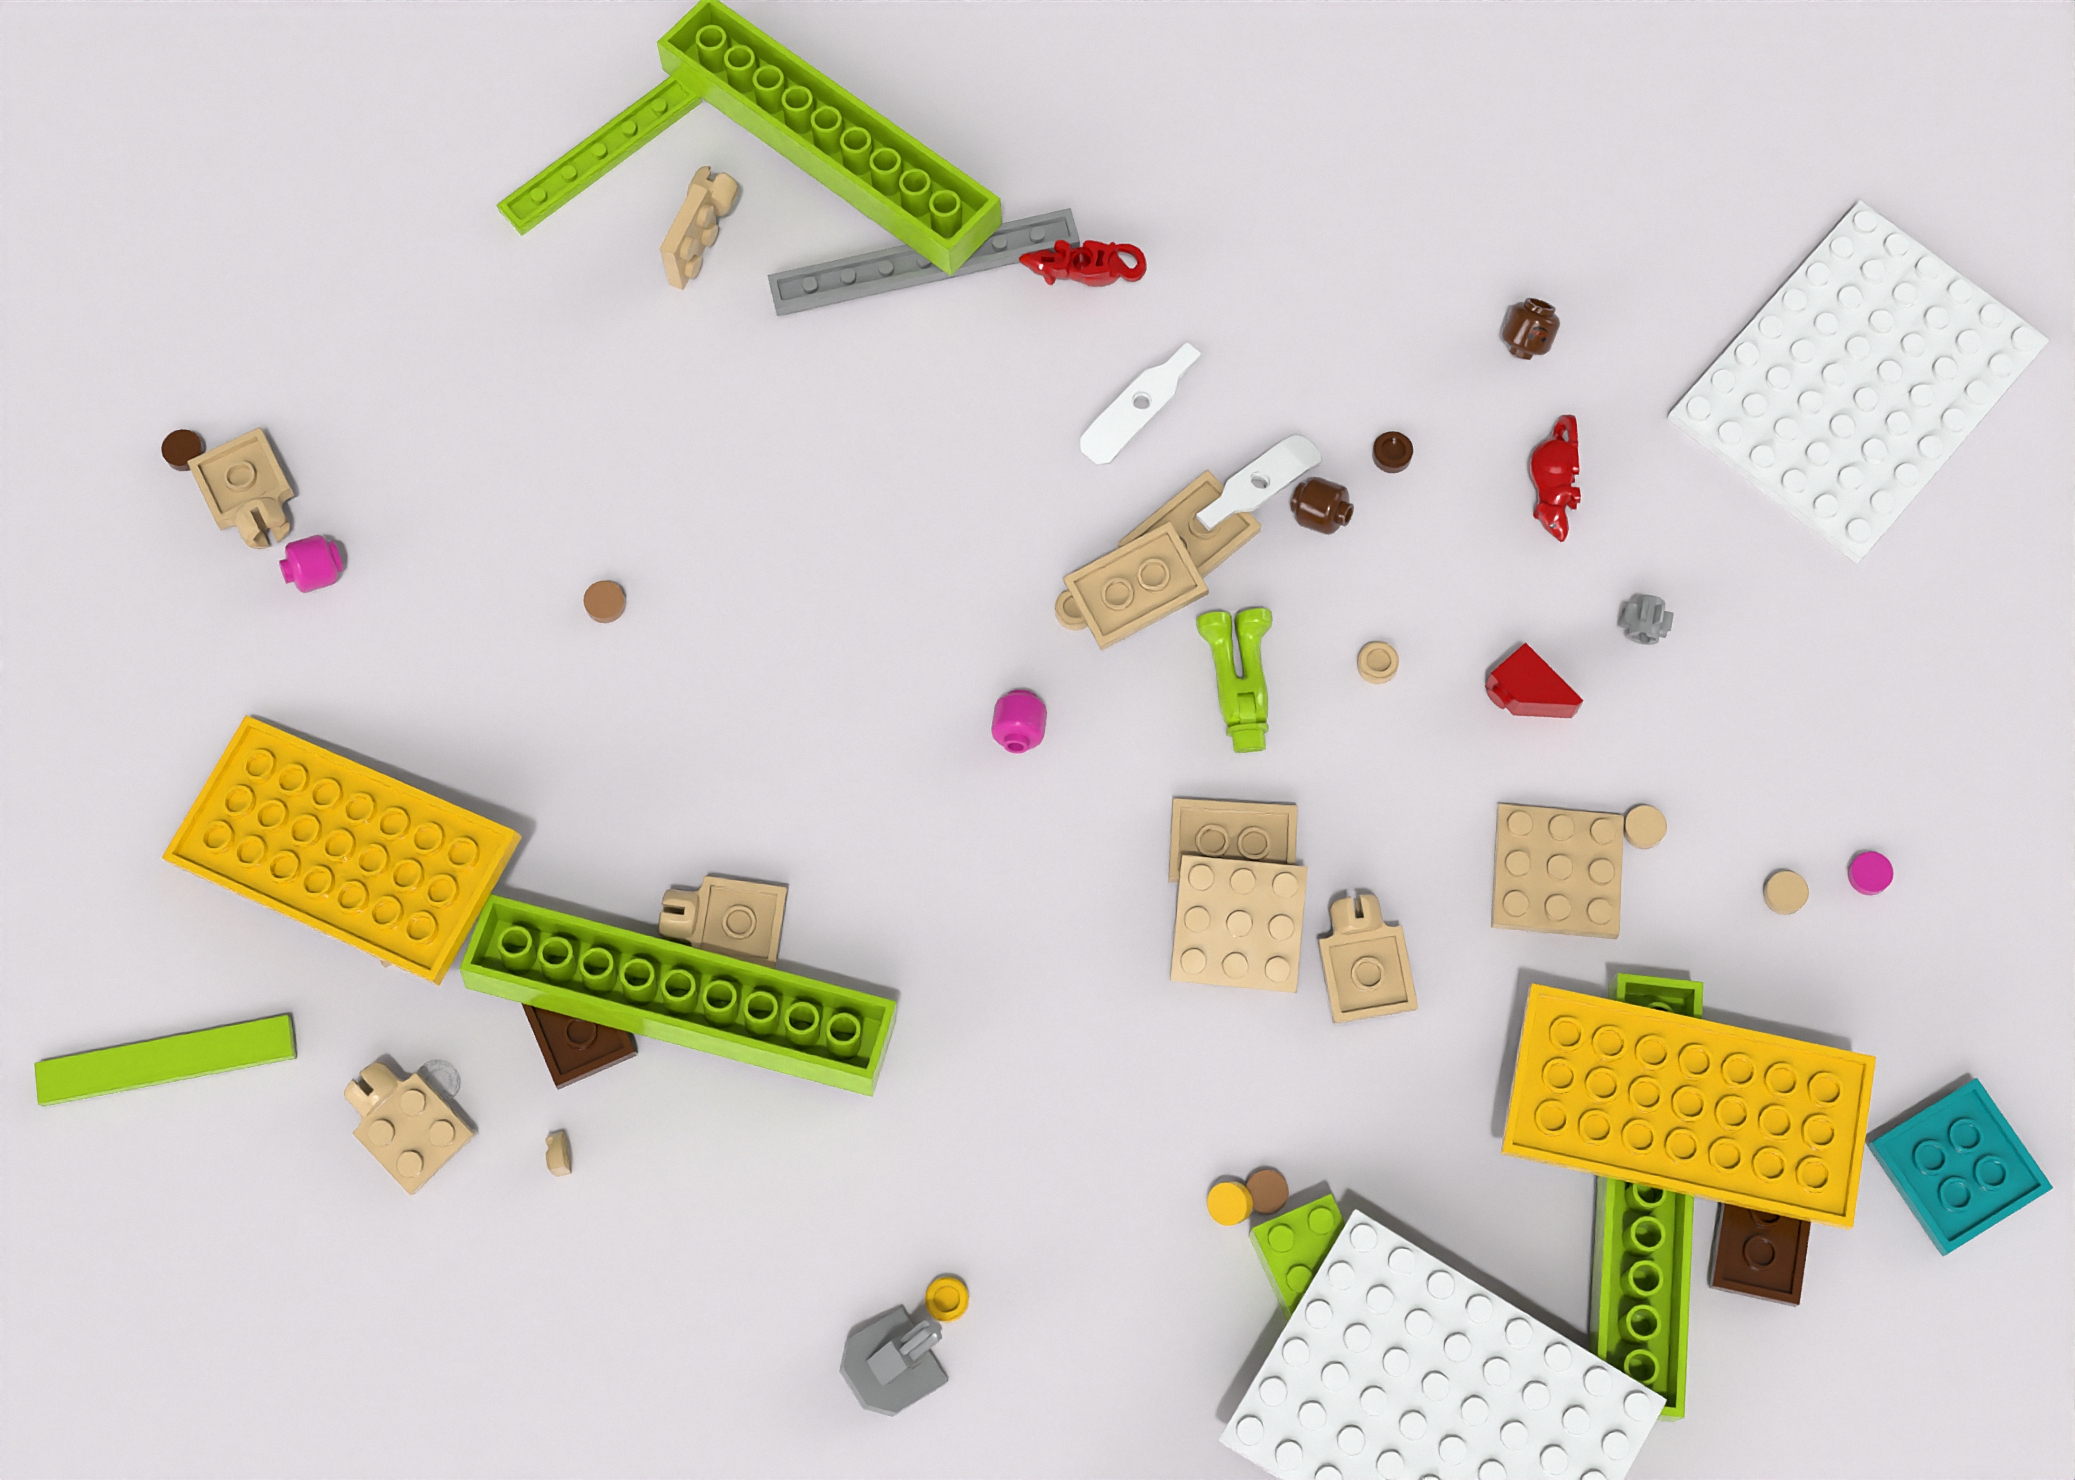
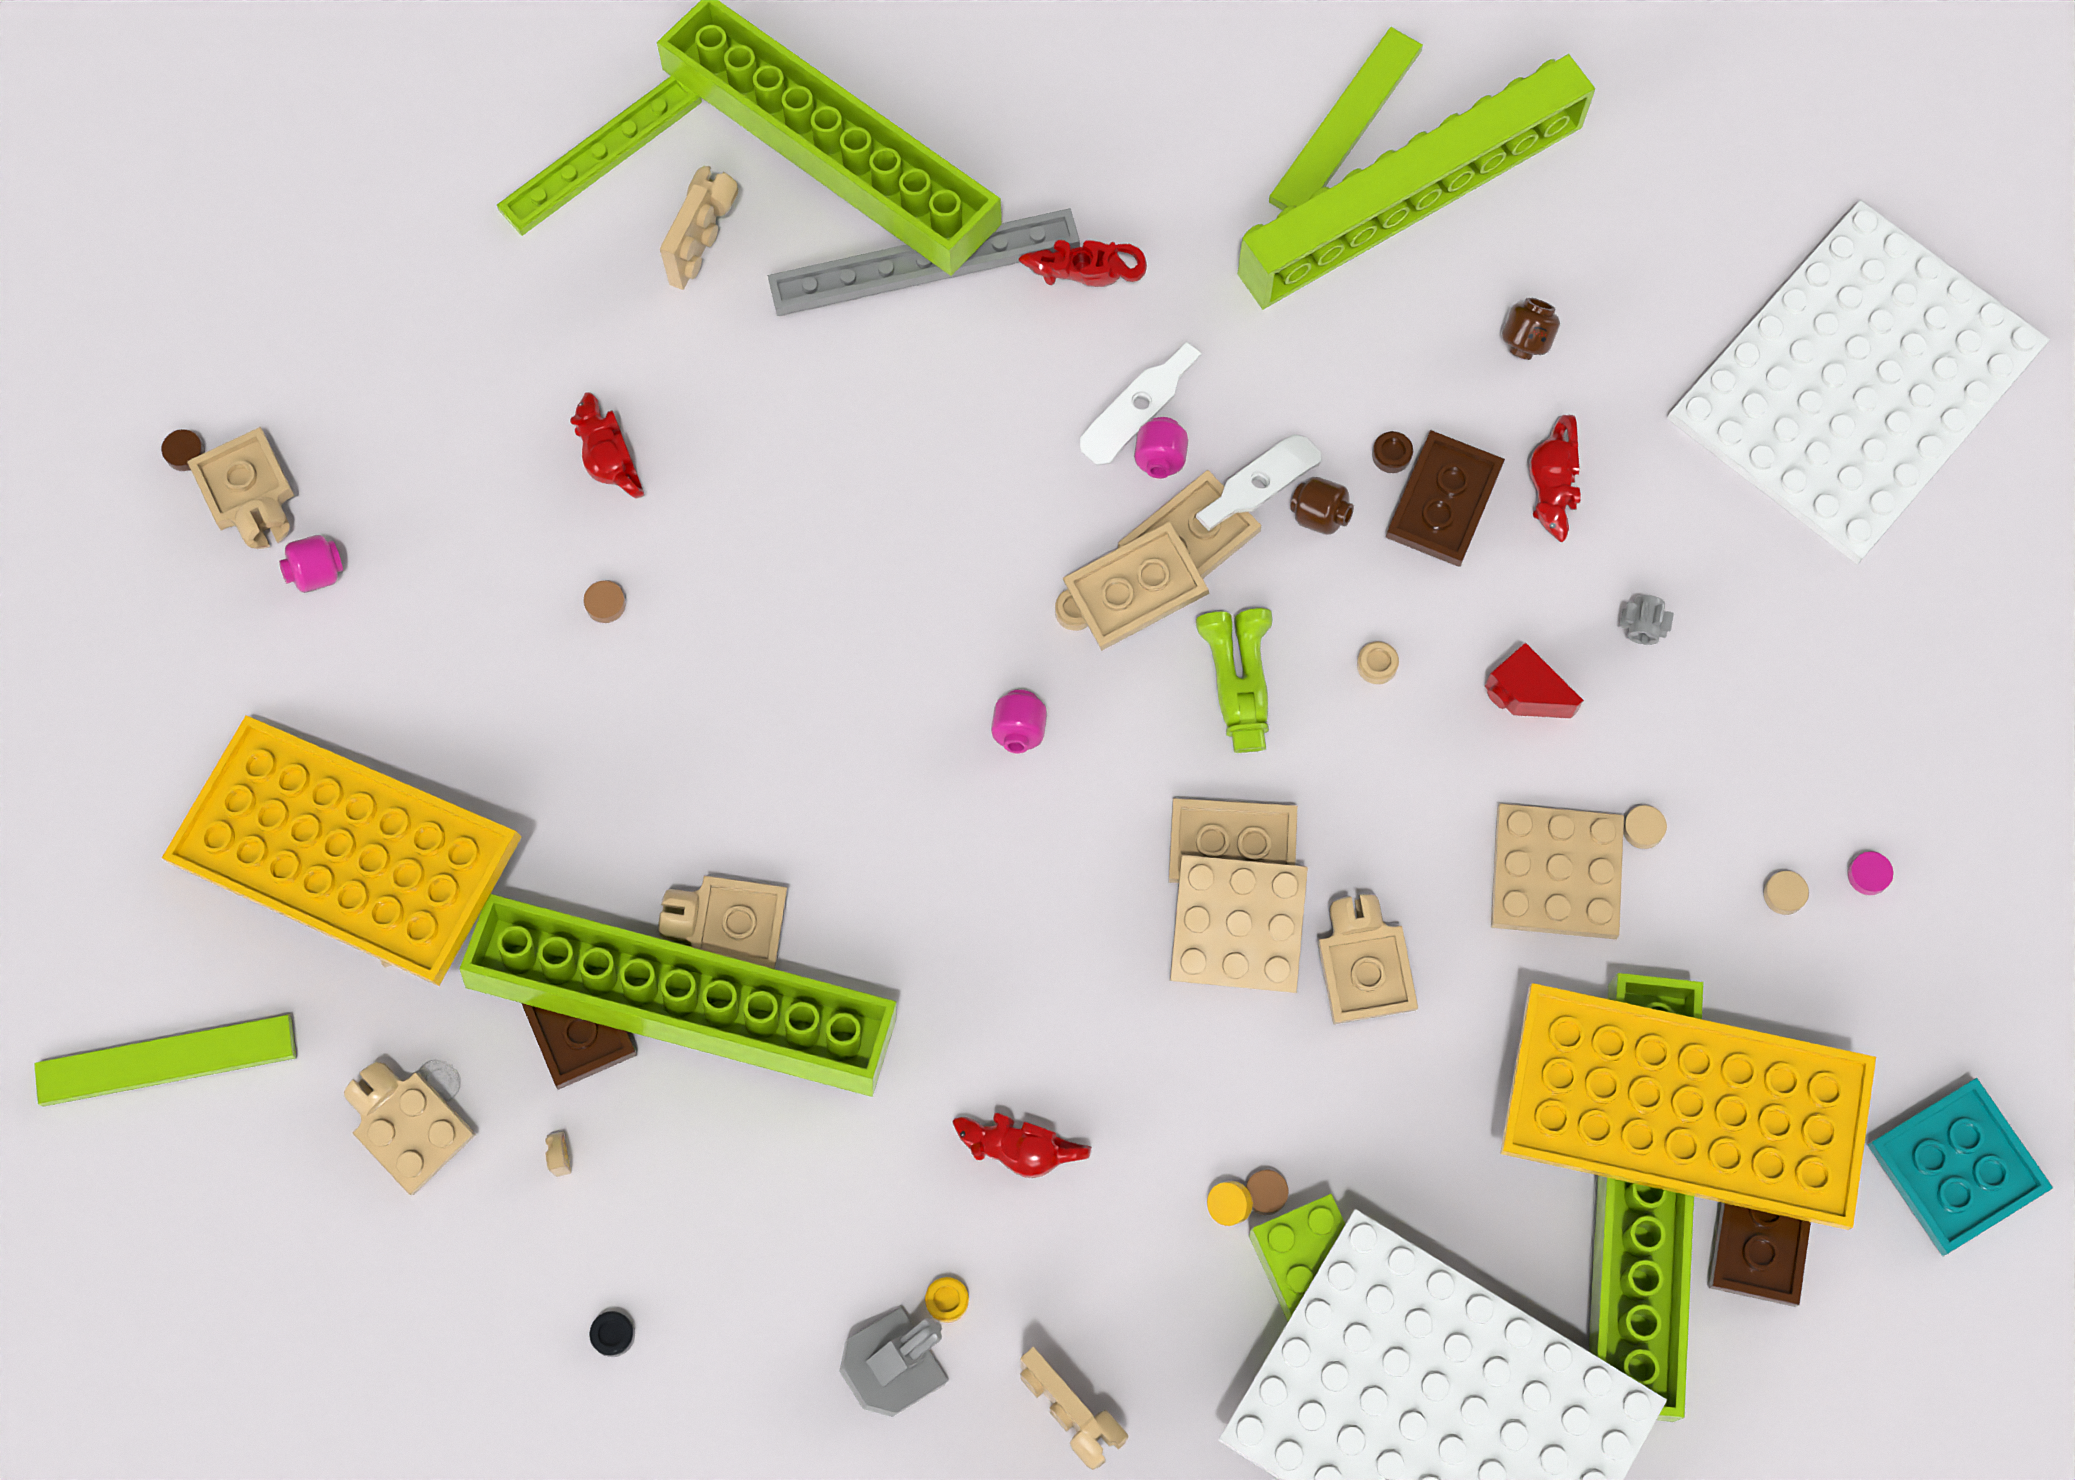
(604, 448): none -> red animal
(612, 1334): none -> black tile
(1024, 1151): none -> red animal
(1071, 1412): none -> tan plate
(1161, 446): none -> dark pink head
(1347, 119): none -> lime tile
(1414, 180): none -> lime brick
(1445, 498): none -> reddish brown plate

